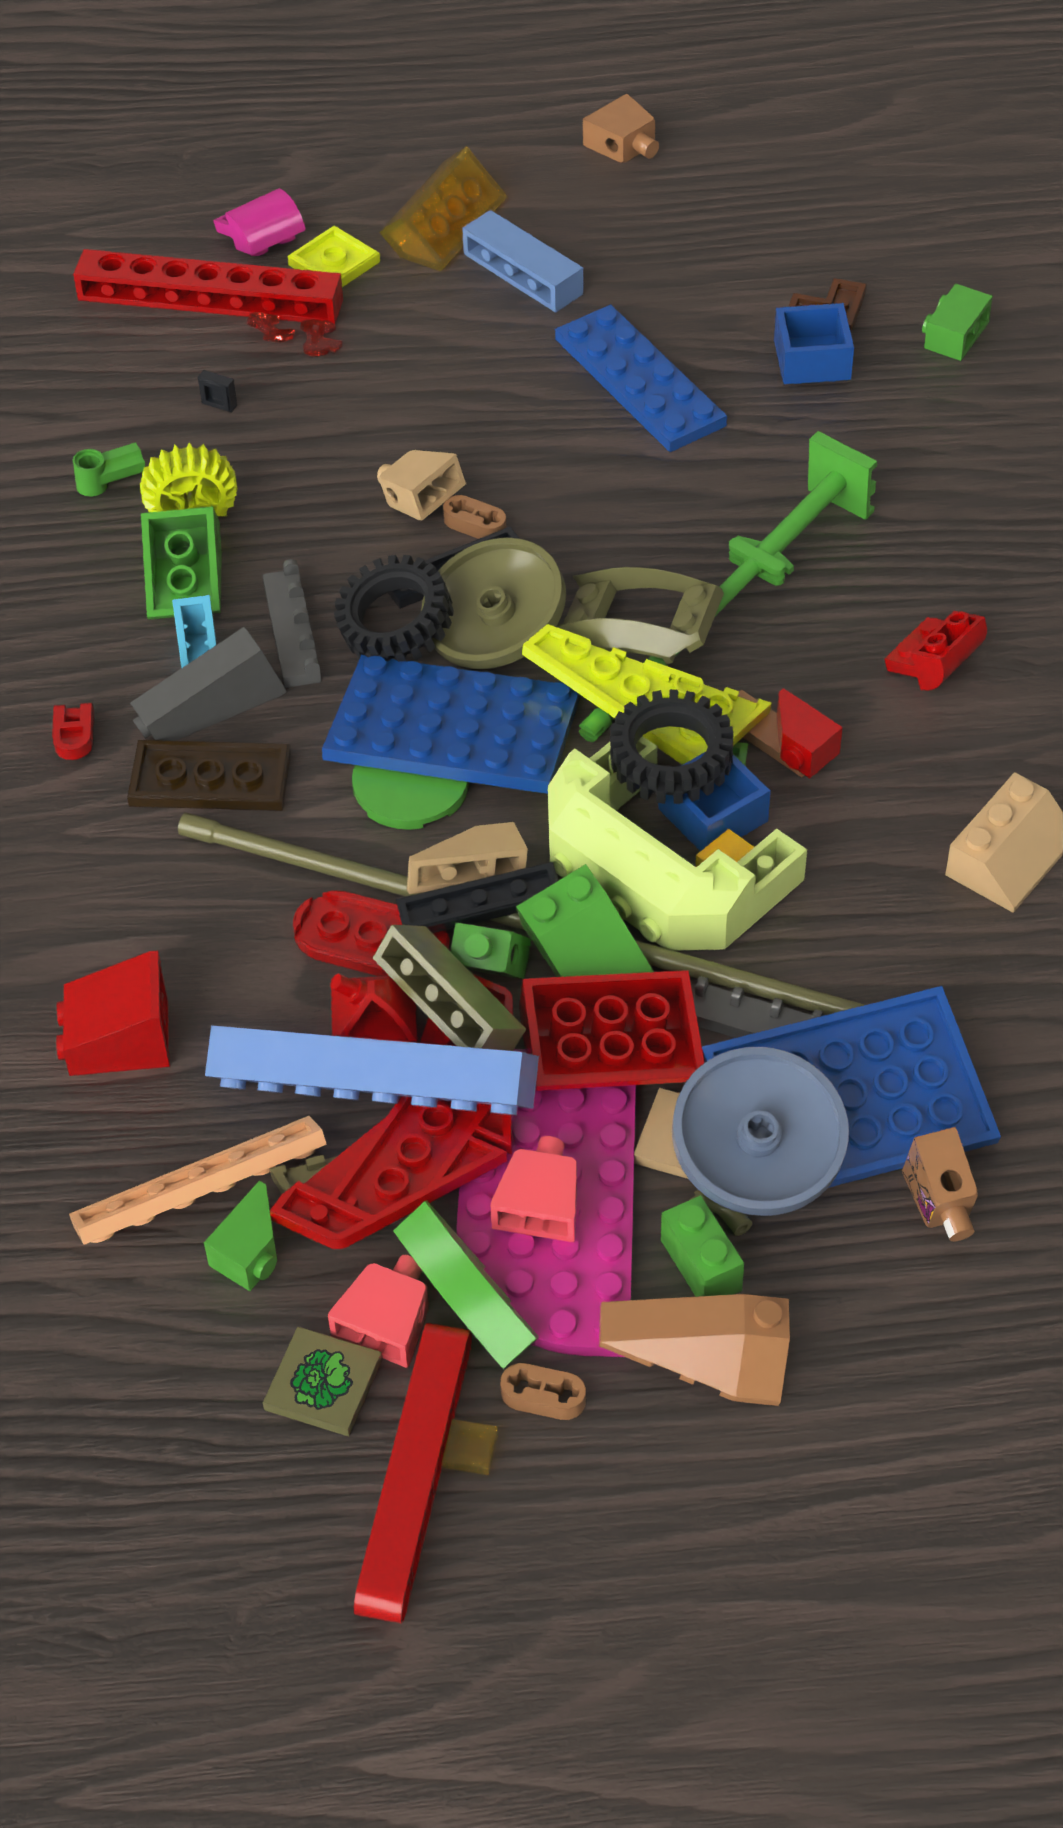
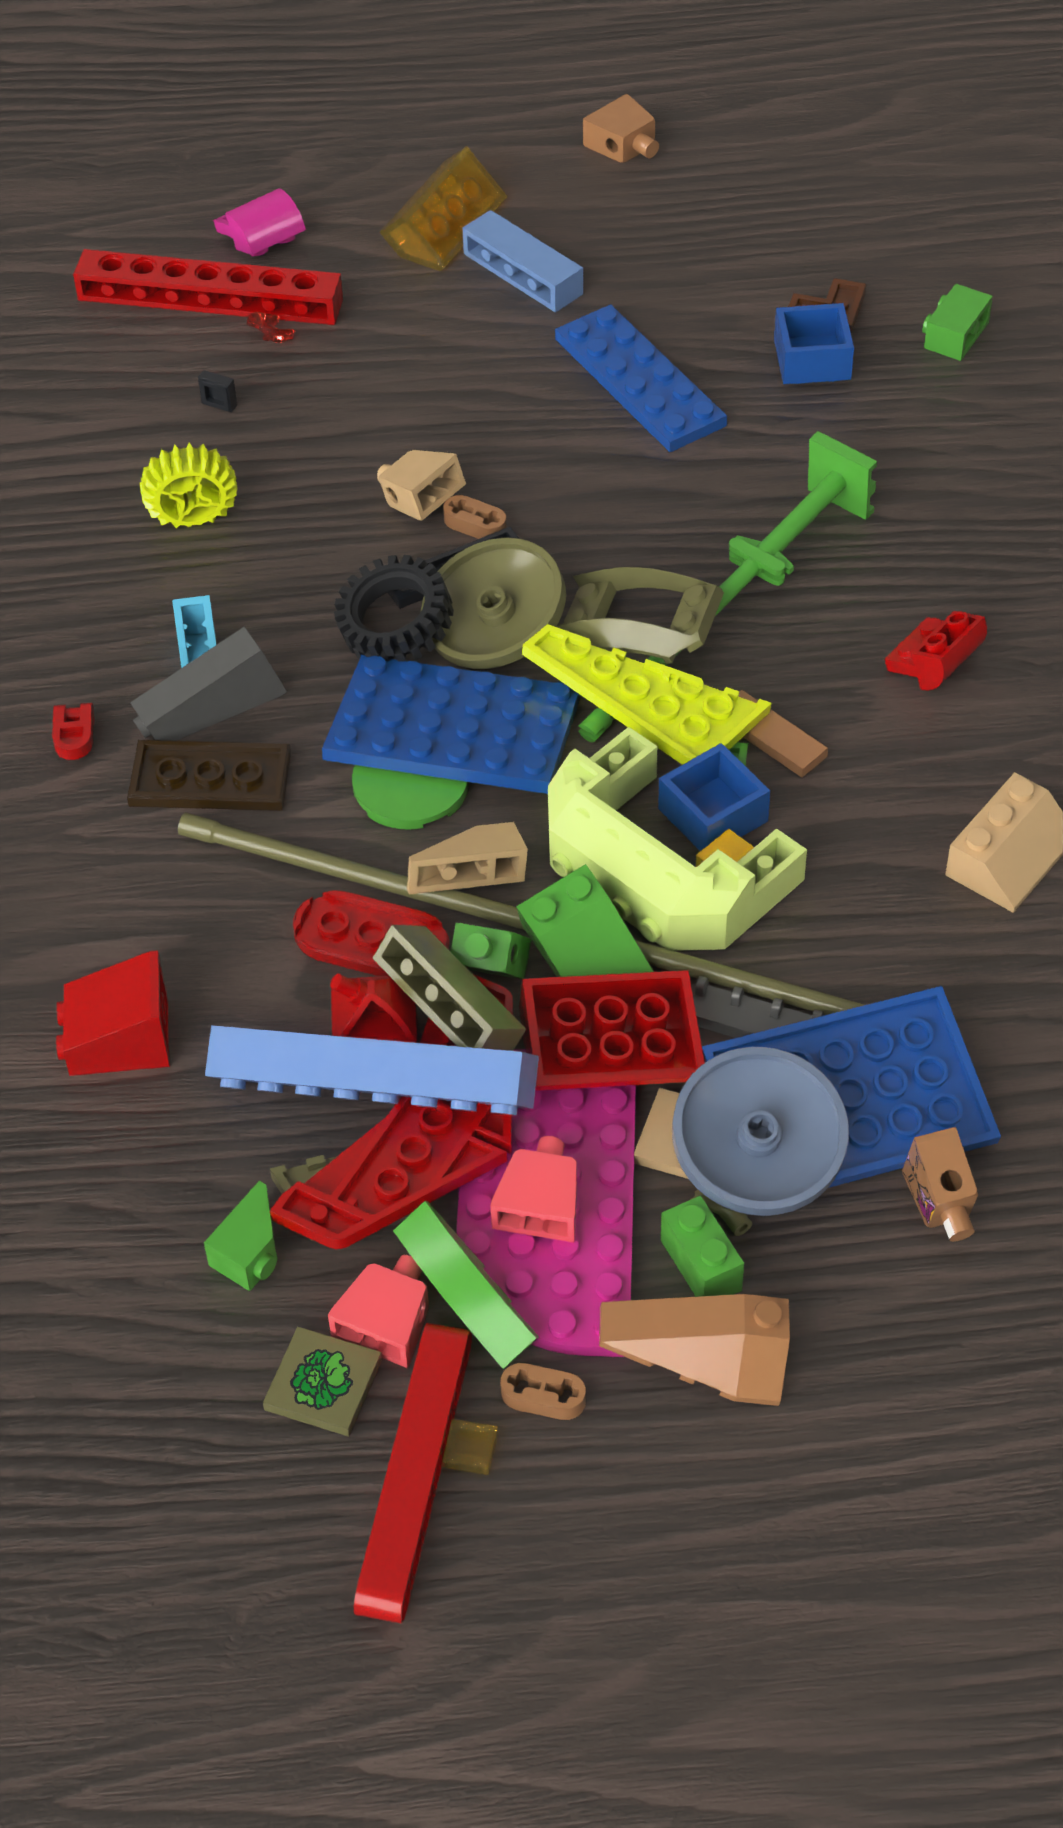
(97, 469): bright green piece -> none
(181, 558): bright green slope -> none
(197, 1179): light nougat plate -> none
(291, 626): dark grey hinge -> none
(316, 343): clear red piece -> none
(335, 253): neon yellow tile -> none
(476, 899): black tile -> none
(670, 780): black tyre -> none
(805, 735): red slope -> none

